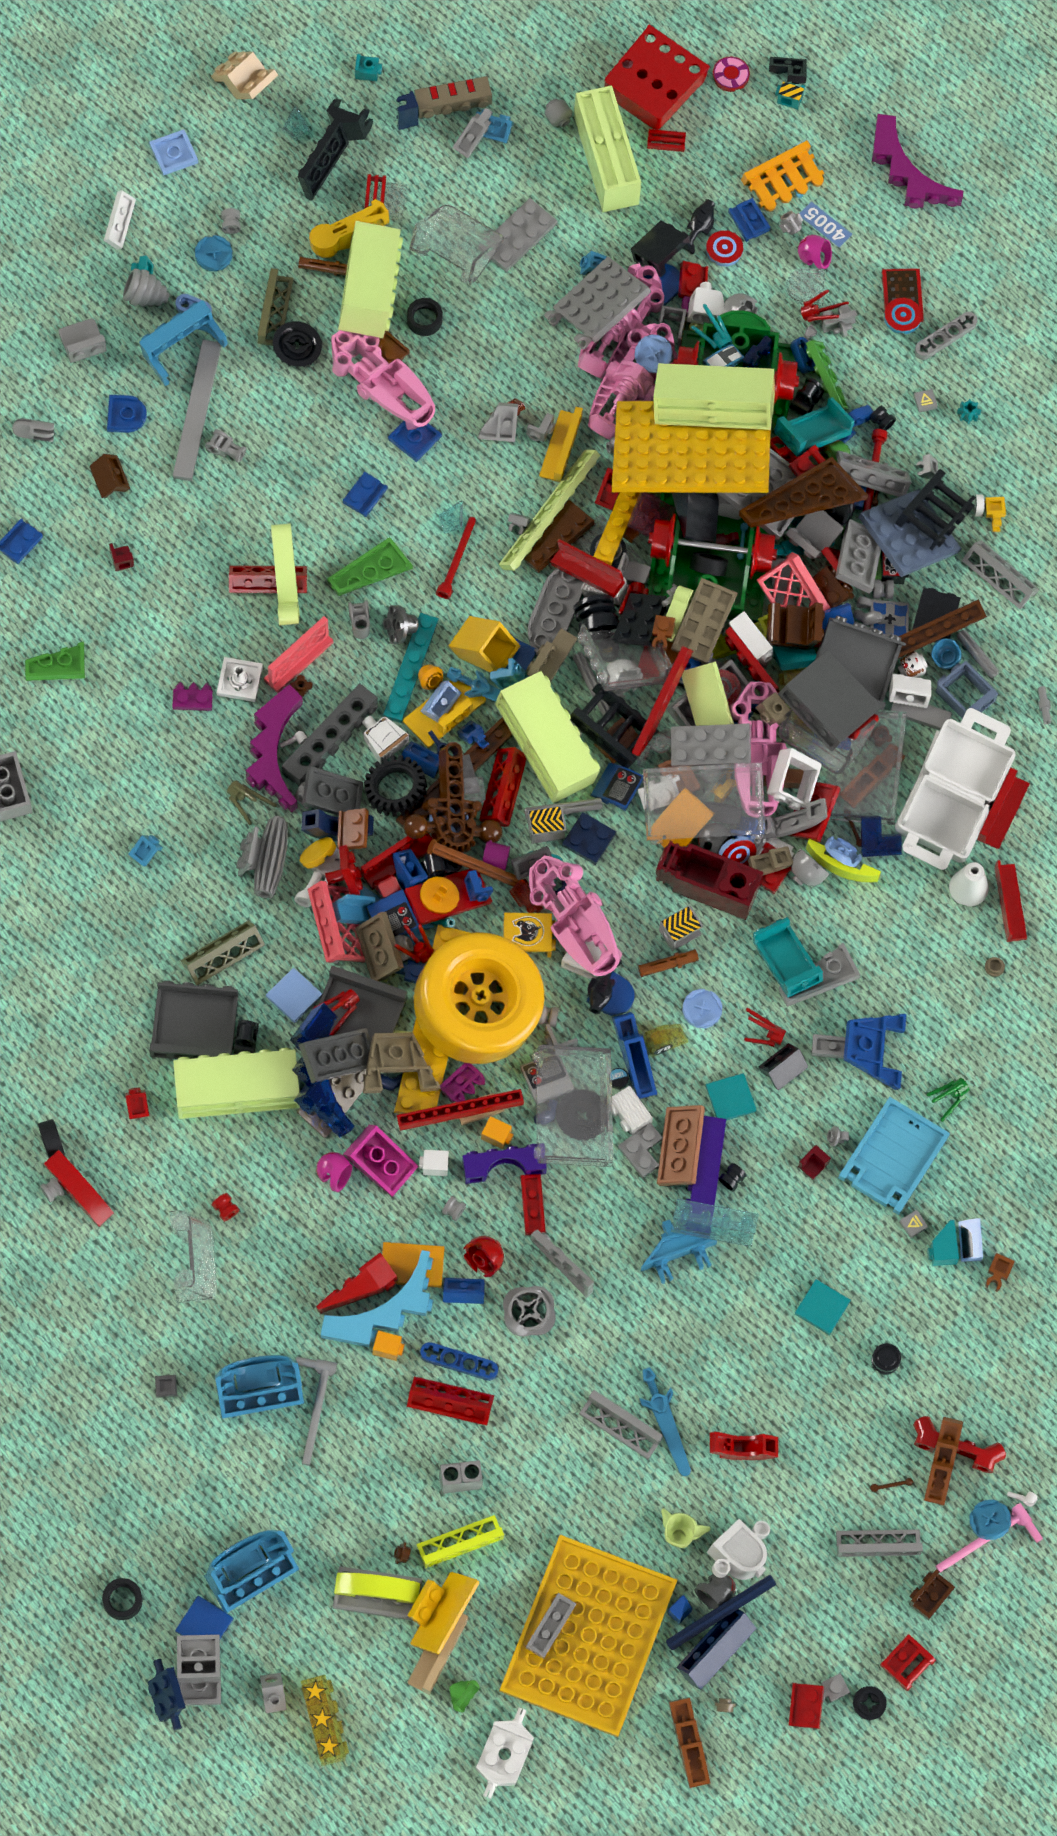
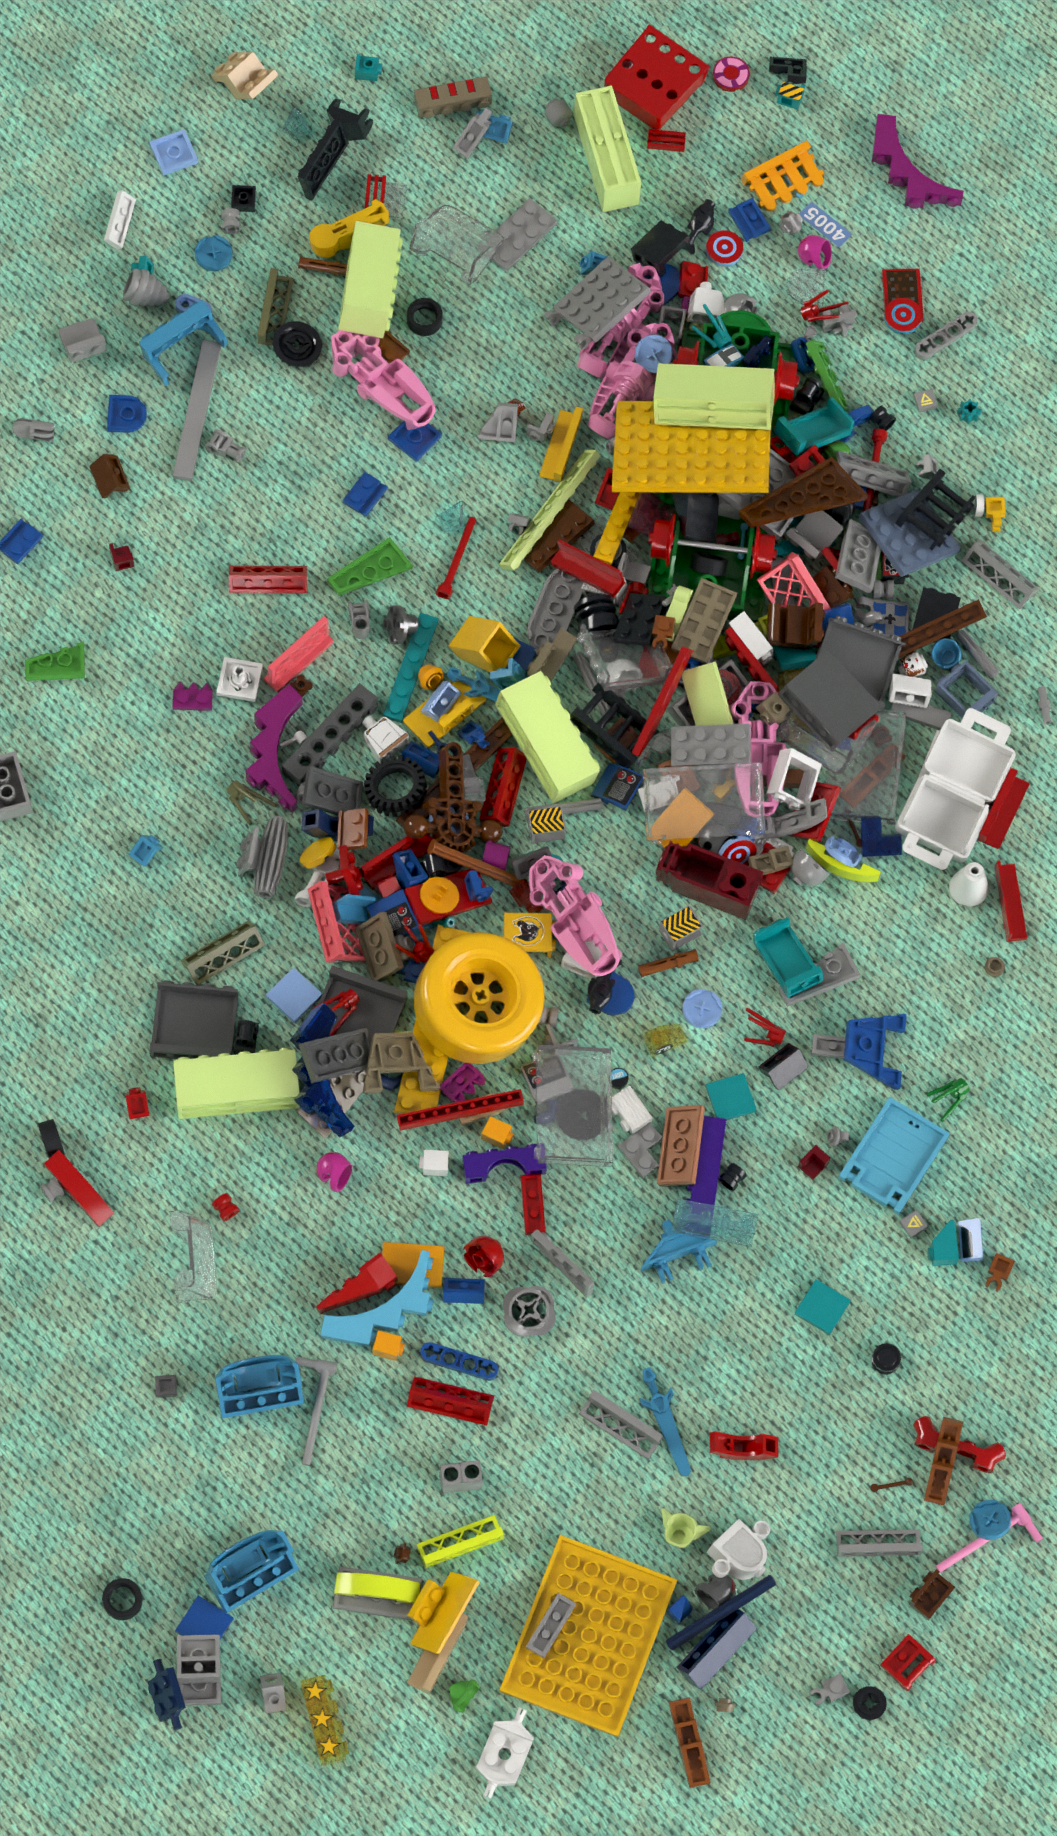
(243, 198): none -> black piece
(285, 574): yellowish green beam -> none
(380, 1159): dark pink slope -> none
(407, 113): dark blue hinge -> none
(454, 1208): light grey wheel -> none
(589, 838): dark blue plate -> none
(634, 1055): blue slope -> none
(806, 1705): red plate -> none
(1029, 1500): white hand -> none

